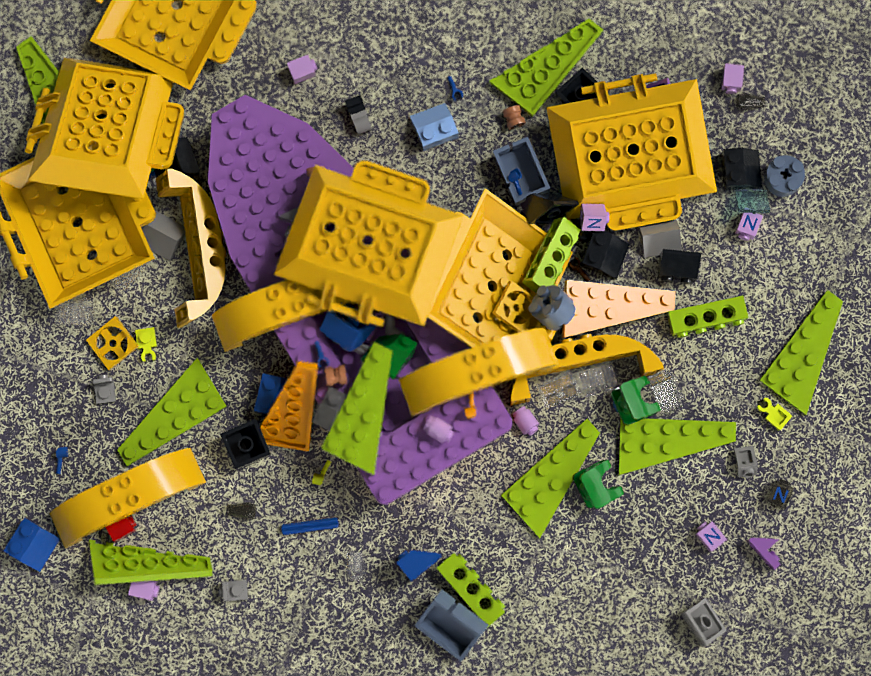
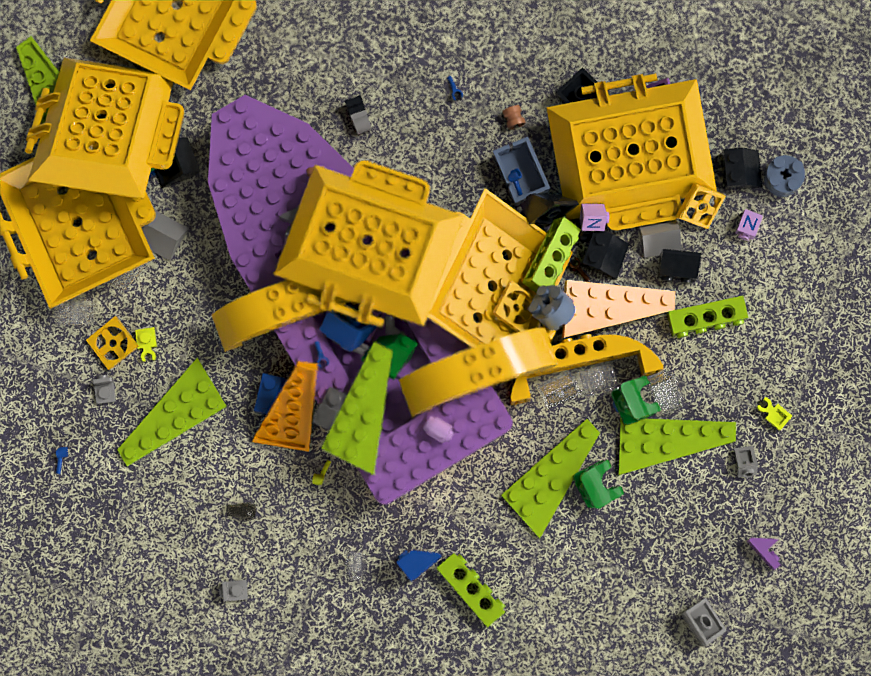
(31, 544): blue slope -> none
(122, 528): red brick -> none
(126, 495): yellow slope -> none
(138, 564): lime wing -> none
(144, 589): lavender brick -> none
(203, 242): yellow slope -> none
(245, 444): black slope -> none
(302, 69): lavender brick -> none
(308, 526): blue axle -> none
(336, 375): nougat wheel -> none
(434, 126): light blue slope -> none
(451, 625): sand blue piece -> none
(470, 411): light orange hand -> none
(525, 421): lavender brick -> none
(541, 73): lime wing -> none
(690, 202): none -> yellow piece
(710, 536): lavender brick -> none
(732, 78): lavender brick -> none
(749, 101): clear smoke cone -> none
(752, 201): clear light blue piece -> none
(779, 494): clear smoke brick -> none
(800, 362): lime wing -> none

